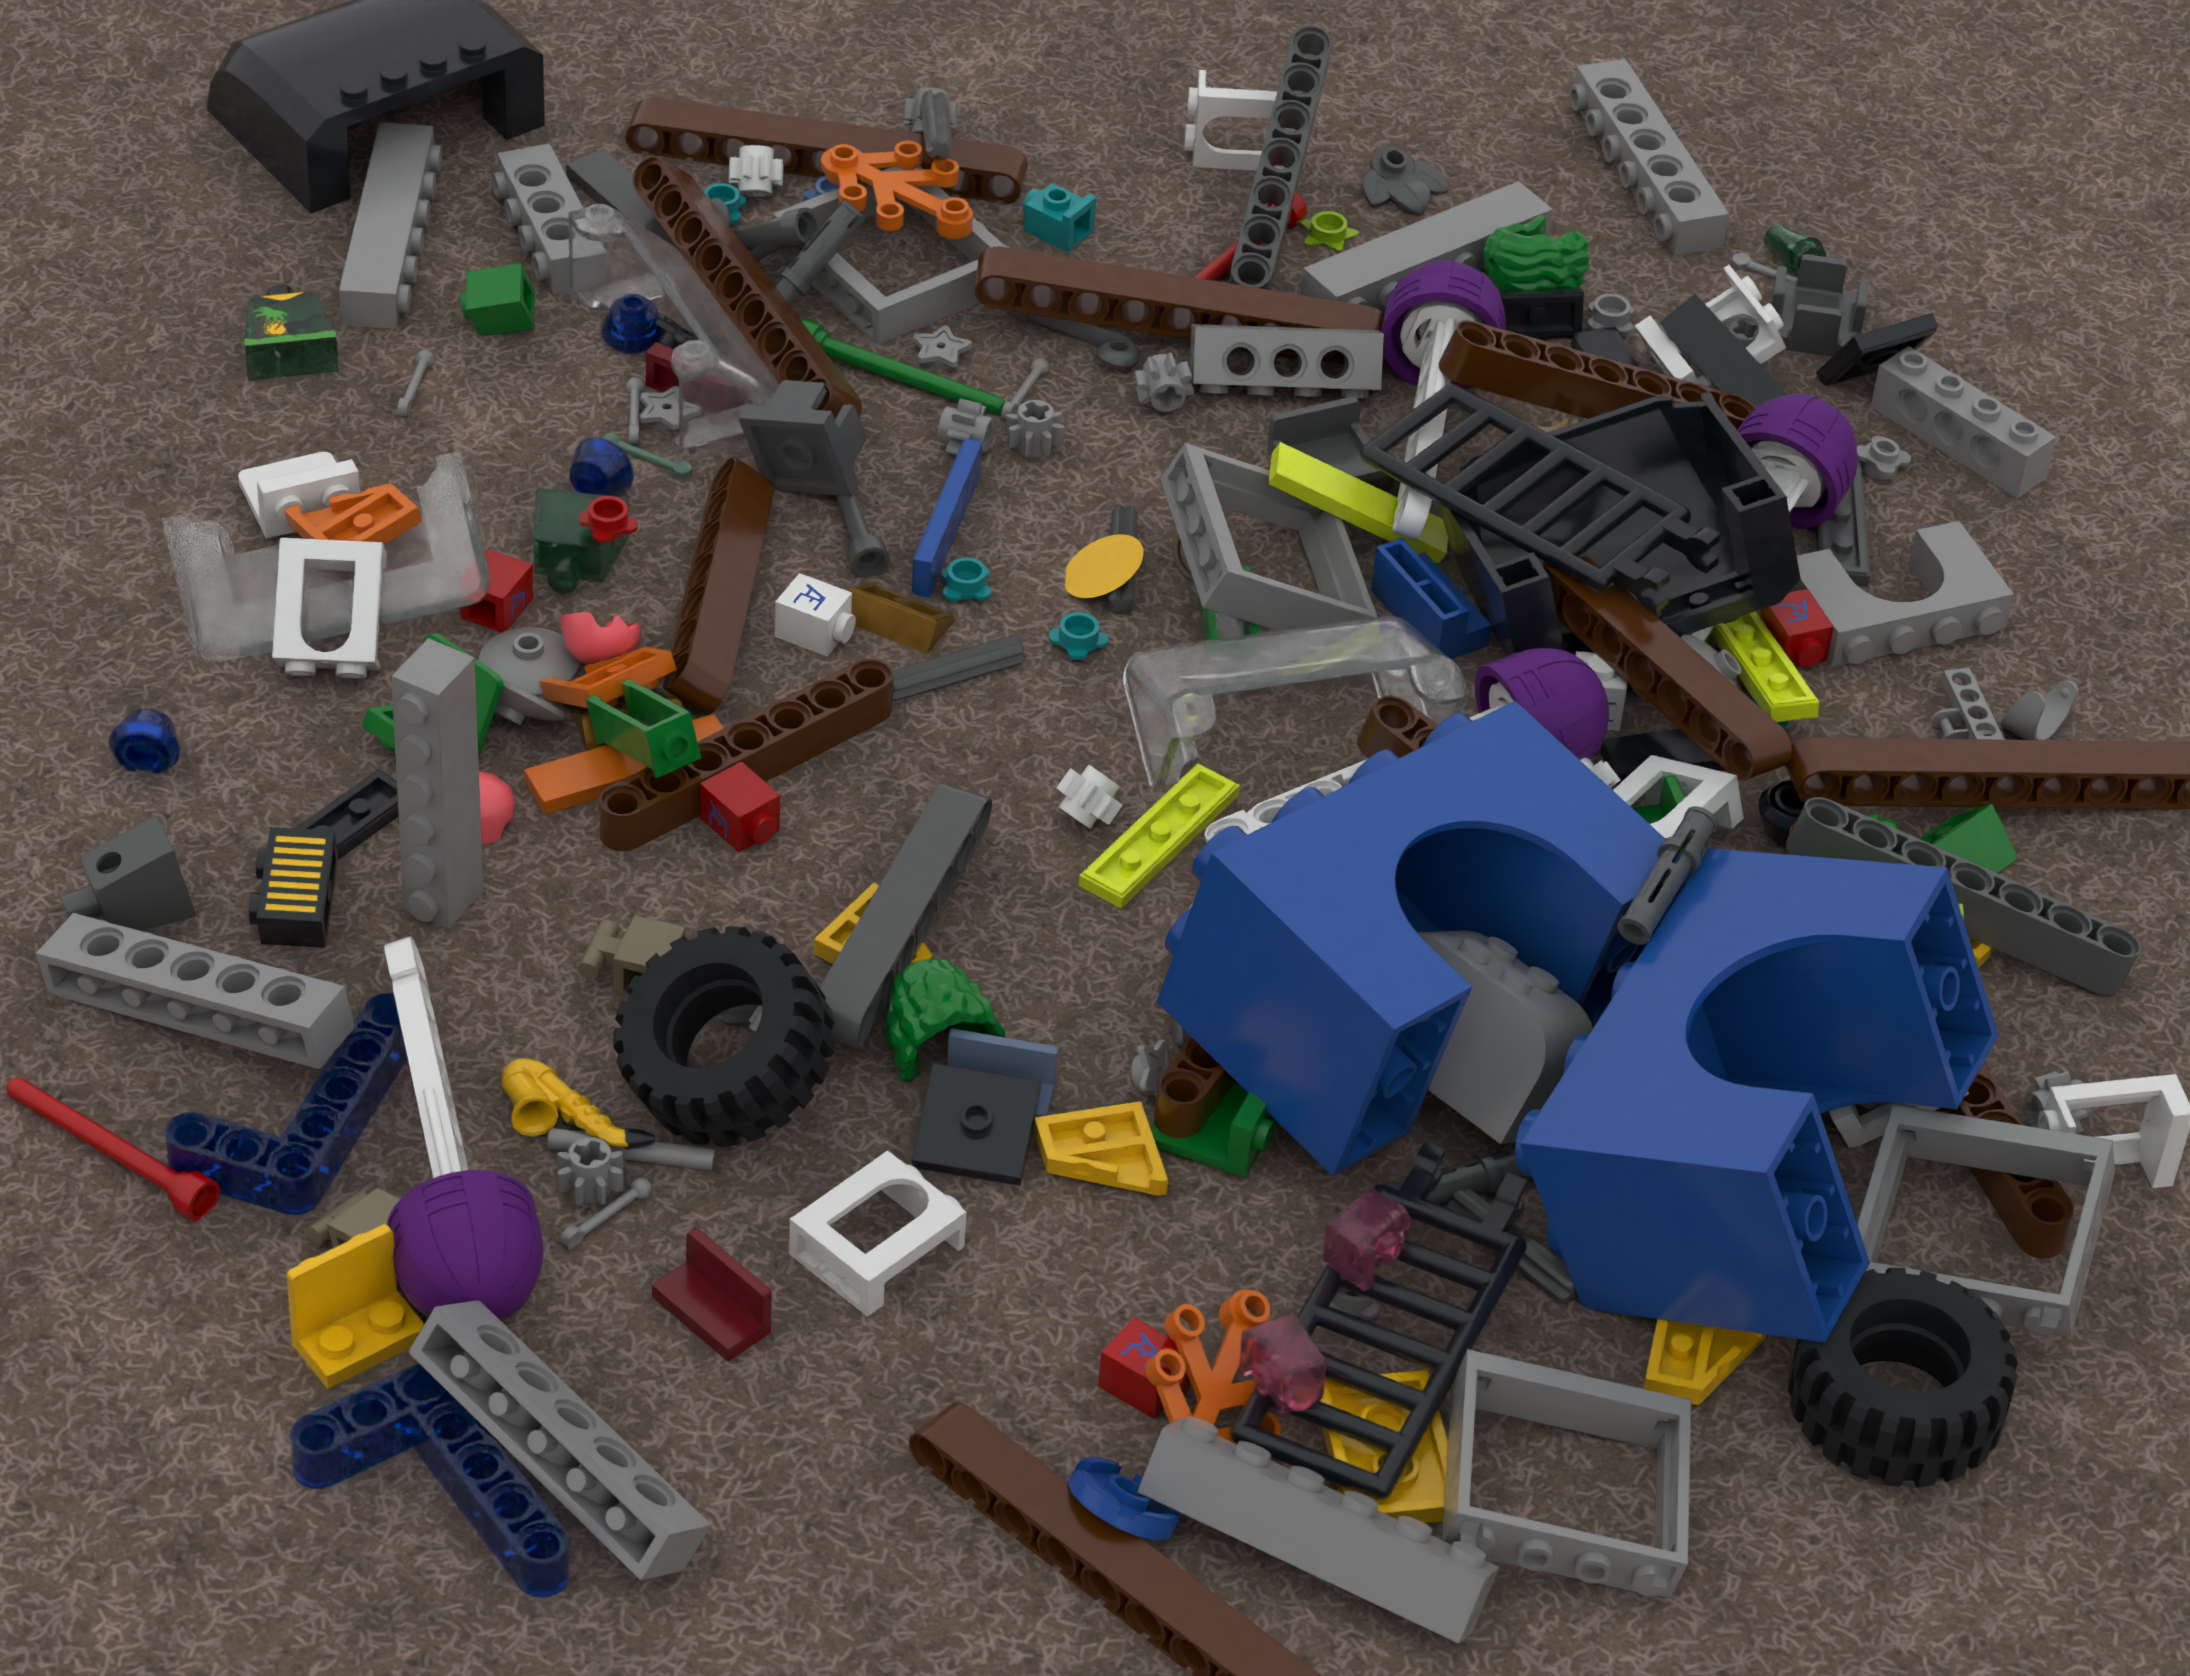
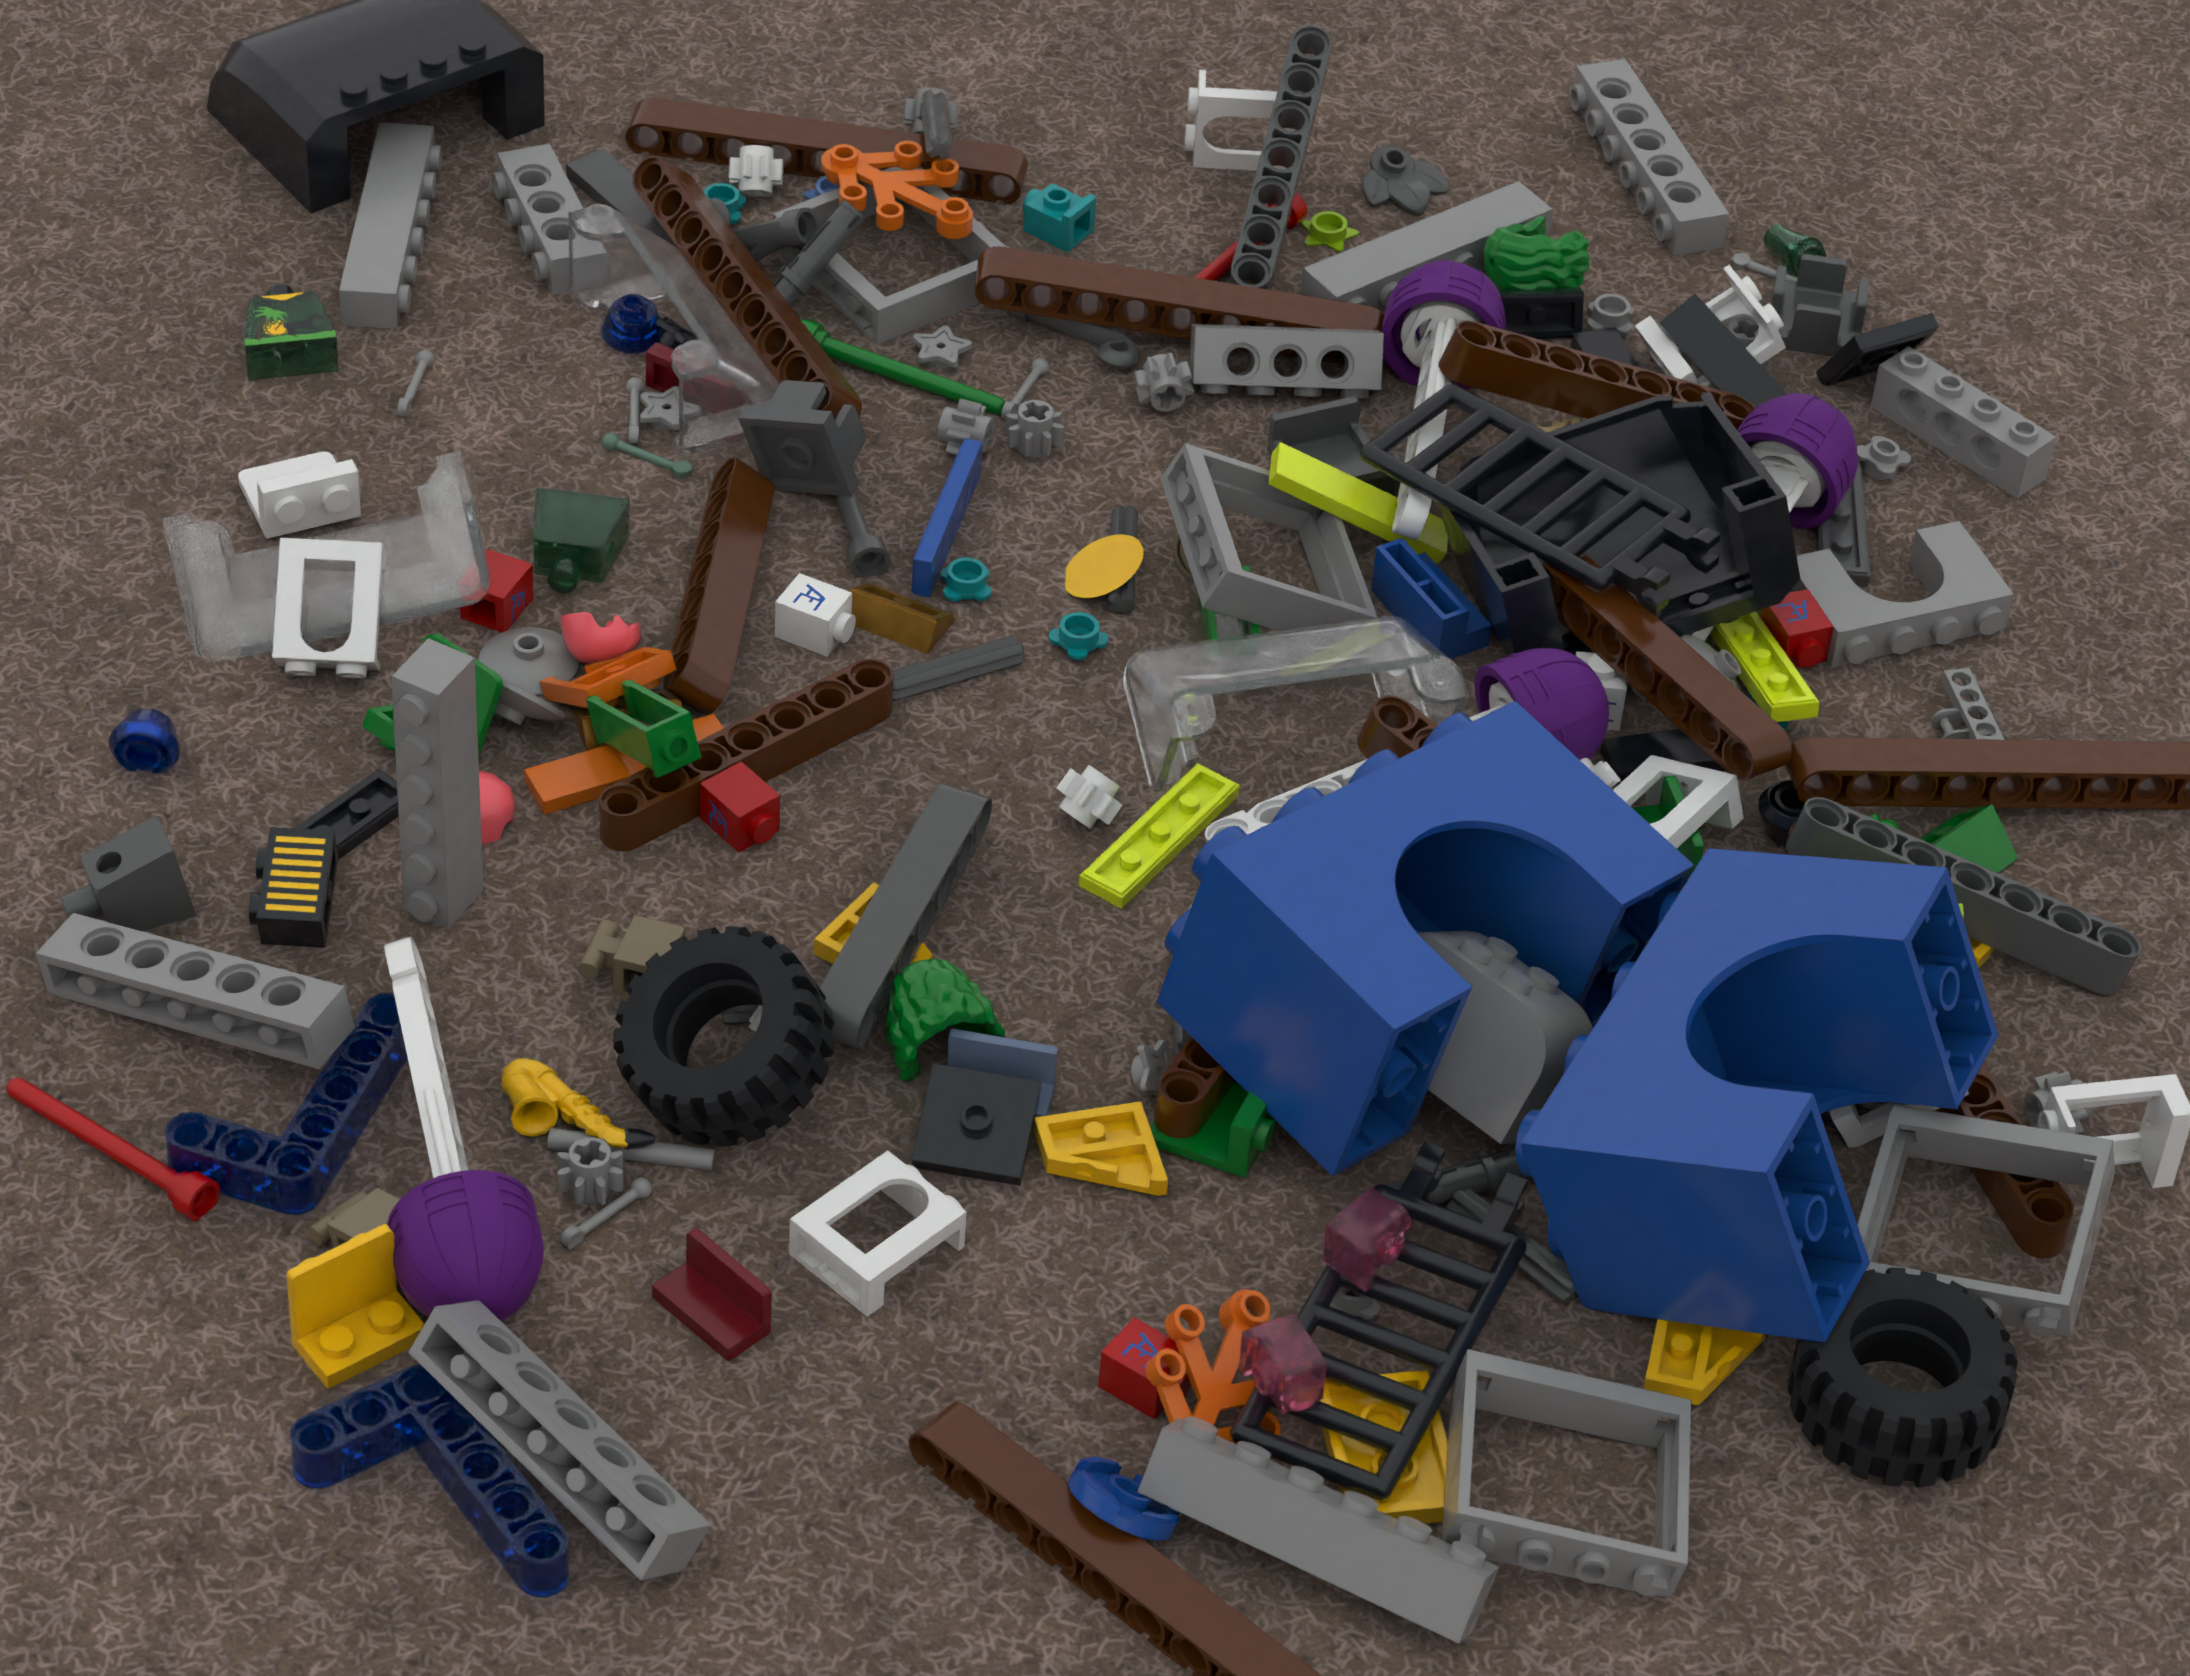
(368, 516): orange wing -> none
(499, 300): green brick -> none
(601, 468): clear blue cone -> none
(608, 519): red plate -> none
(1692, 834): dark grey pin -> none
(2039, 716): light grey helmet -> none

